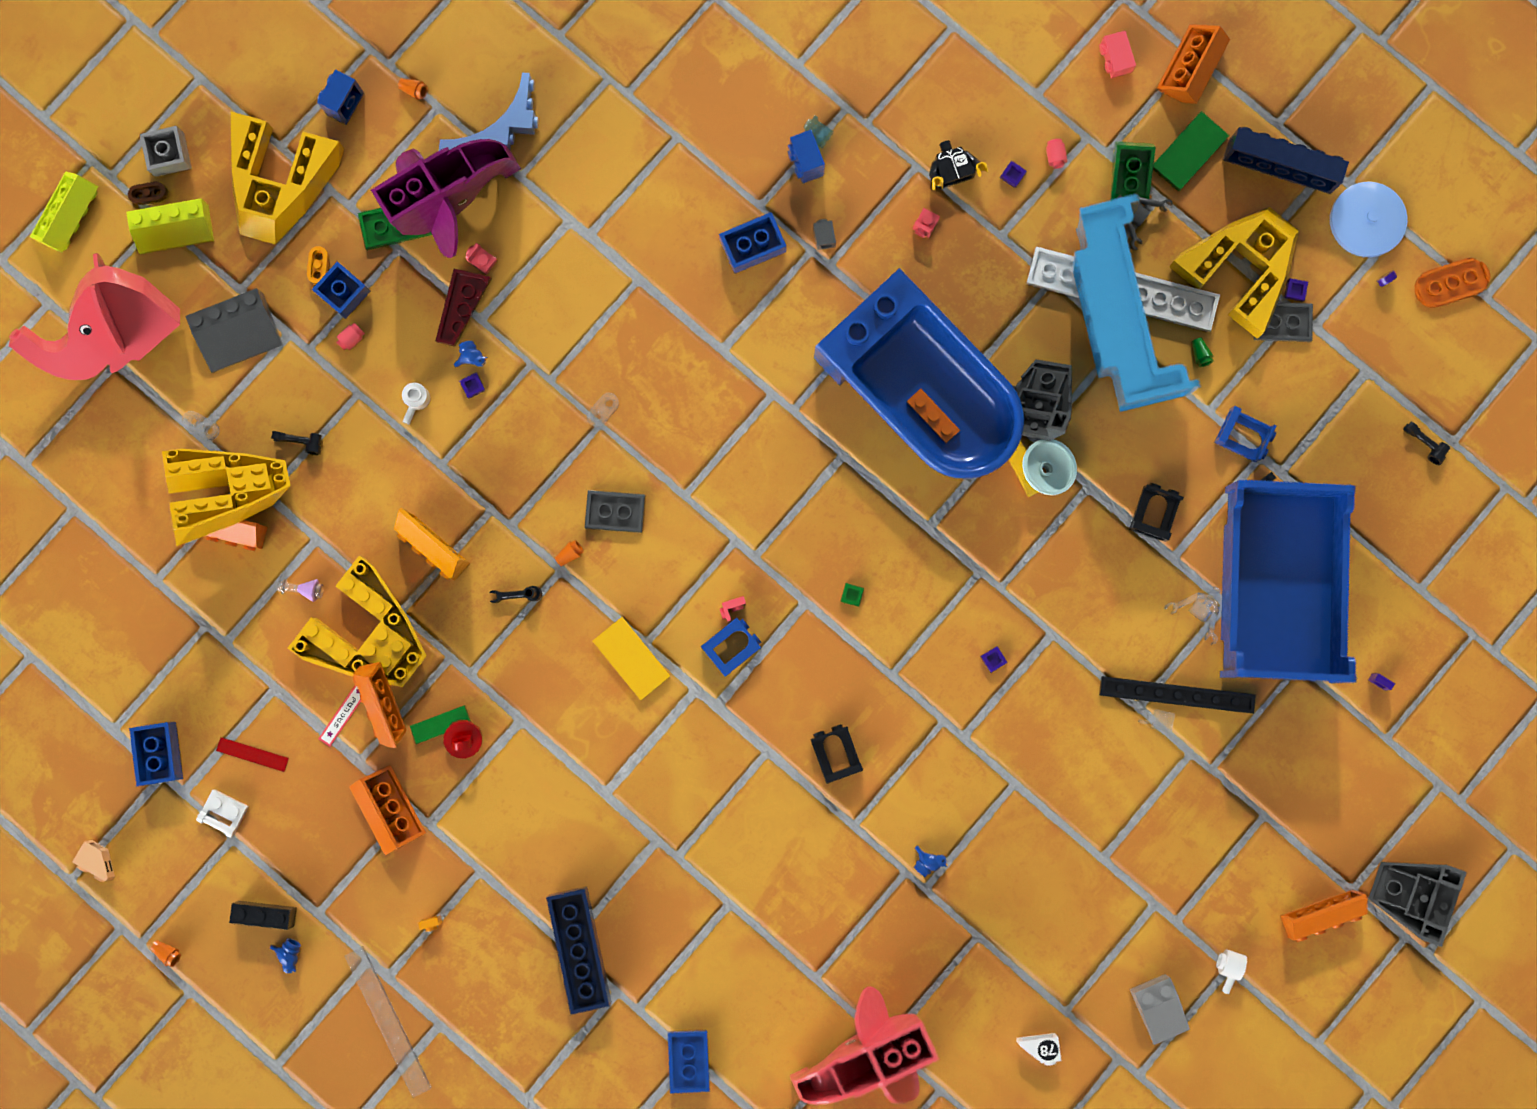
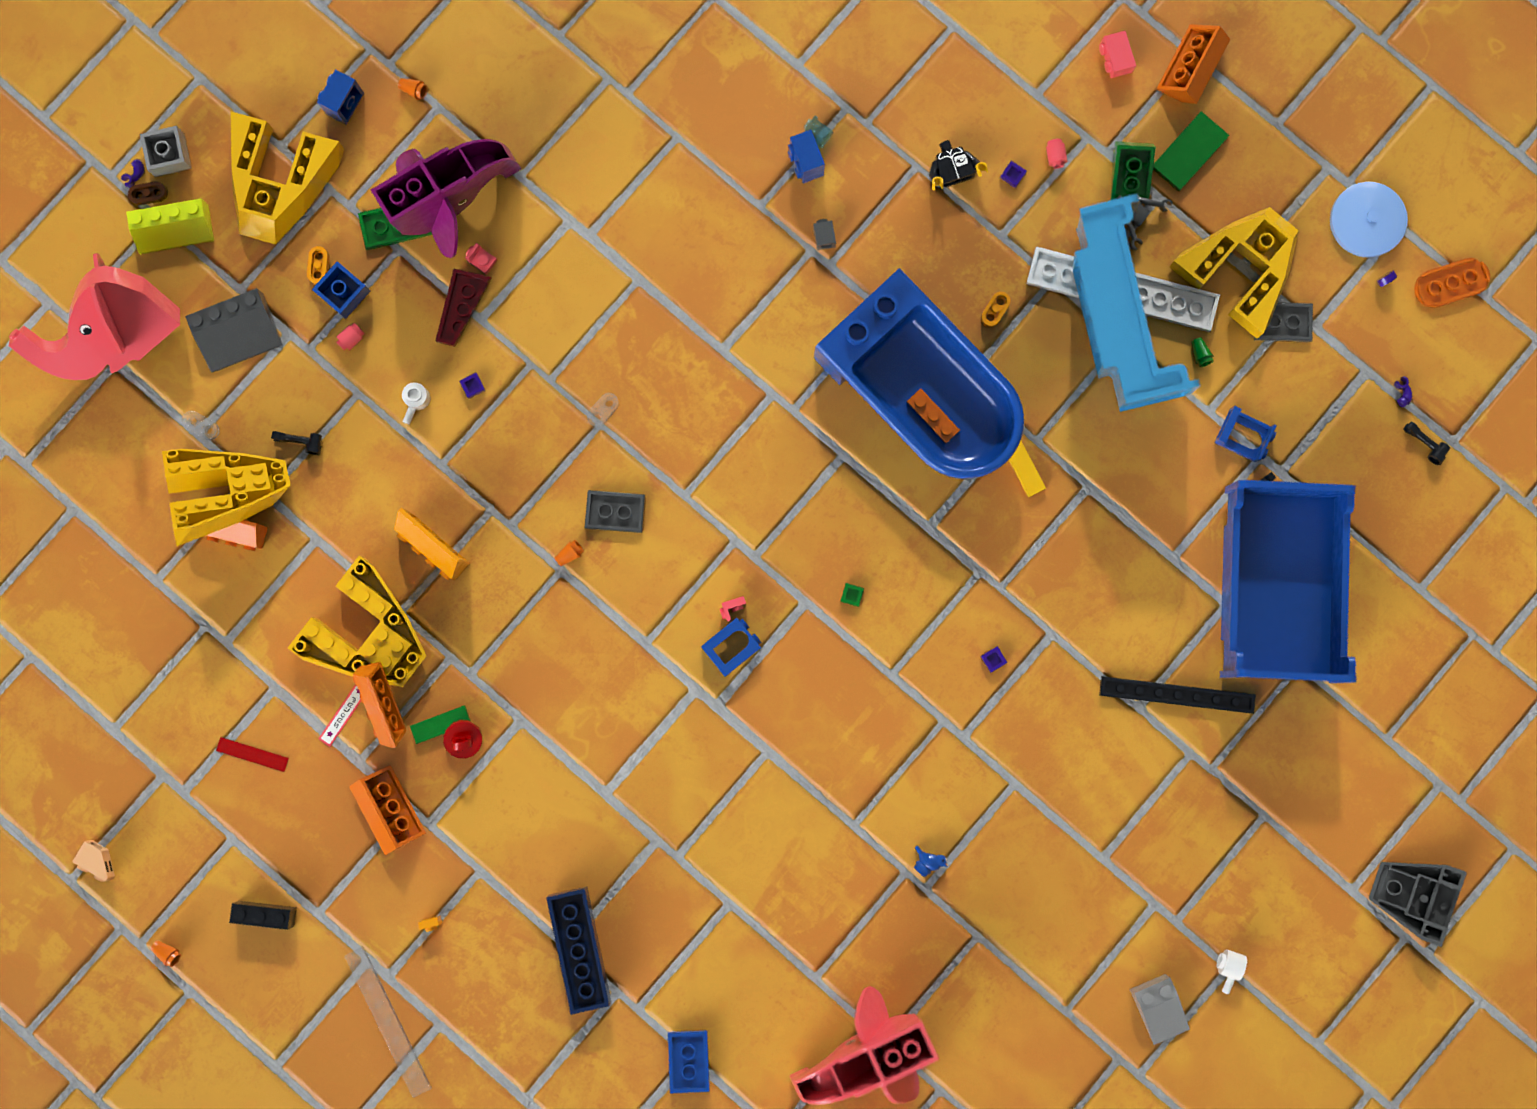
(64, 211): neon yellow slope -> none
(138, 169): none -> dark purple arm
(156, 753): blue brick -> none
(225, 807): white plate -> none
(287, 954): blue animal -> none
(311, 590): piece -> none
(470, 355): blue animal -> none
(517, 119): light blue arch -> none
(536, 594): black brick -> none
(631, 658): yellow tile -> none
(753, 242): blue brick -> none
(843, 734): black panel -> none
(925, 223): coral bracket -> none
(995, 310): none -> light orange plate
(1042, 1047): white slope -> none
(1046, 399): dark grey wedge -> none
(1059, 466): light aqua dish -> none
(1160, 720): clear plate -> none
(1172, 498): black panel -> none
(1201, 609): clear piece -> none
(1285, 160): dark blue brick -> none
(1296, 289): dark purple tile -> none
(1325, 914): orange slope -> none
(1381, 681): dark purple tile -> none
(1406, 397): none -> dark purple arm

